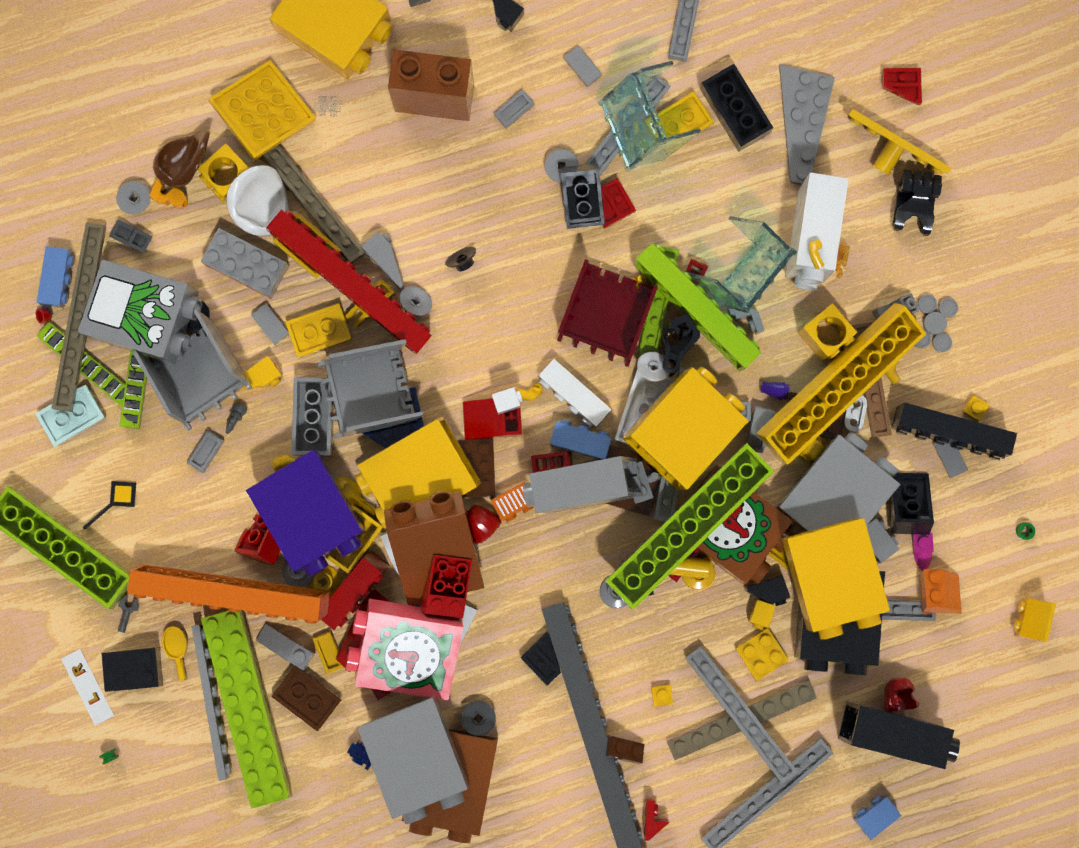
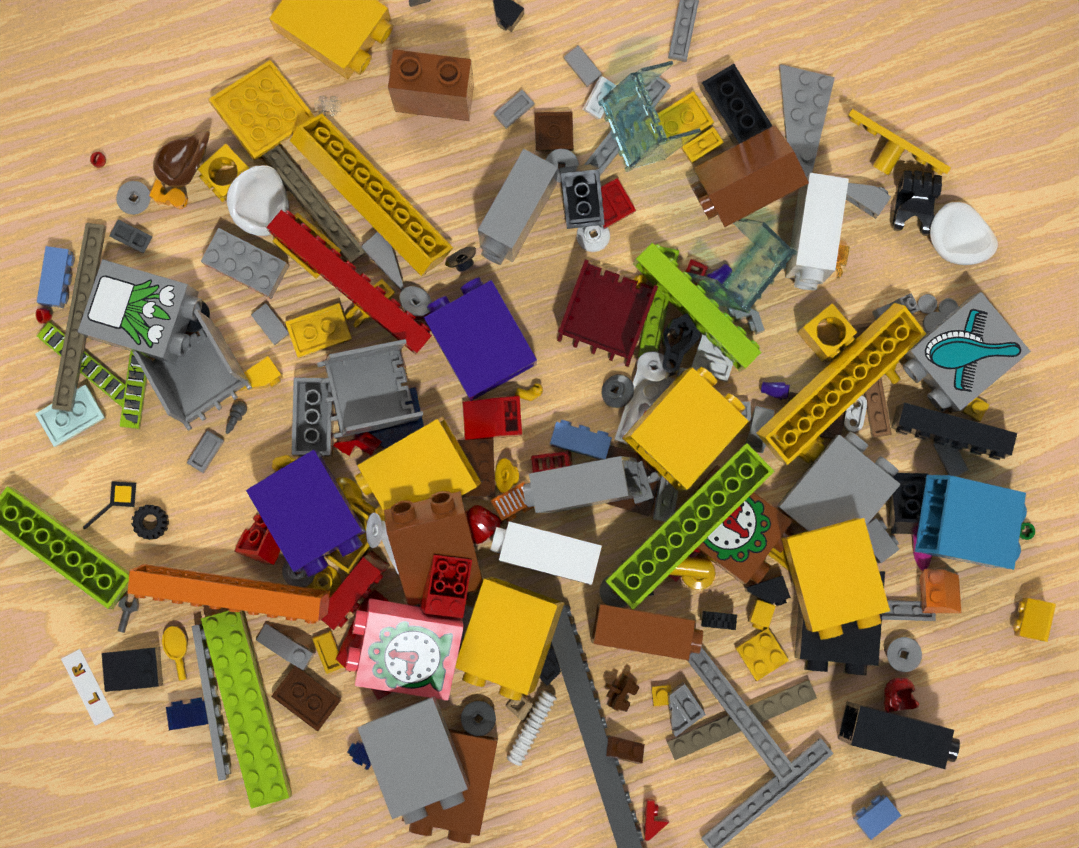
(101, 161): none -> red hinge
(109, 756): green bush -> none
(161, 525): none -> black tyre
(187, 714): none -> clear blue brick
(364, 441): none -> red slope
(371, 194): none -> yellow brick
(375, 530): none -> white piece
(479, 338): none -> dark purple brick
(506, 475): none -> yellow piece
(507, 400): white brick -> none
(508, 637): none -> yellow brick
(517, 207): none -> light grey brick
(521, 708): none -> tan slope
(531, 728): none -> white piece
(547, 552): none -> white brick
(554, 131): none -> reddish brown plate
(574, 393): white brick -> none
(593, 244): none -> white piece
(601, 89): none -> white plate
(618, 692): none -> reddish brown hips
(623, 394): none -> dark grey piece
(646, 632): none -> dark orange brick
(683, 709): none -> light grey wing
(702, 145): none -> yellow plate
(712, 359): none -> white wing
(719, 620): none -> black tyre
(721, 273): none -> dark purple cone
(748, 177): none -> dark orange brick
(815, 257): yellow arm -> none
(867, 198): none -> light grey slope
(903, 83): red wing -> none
(912, 658): none -> light grey piece
(962, 235): none -> white piece
(964, 354): none -> light grey brick
(971, 521): none -> dark azure brick

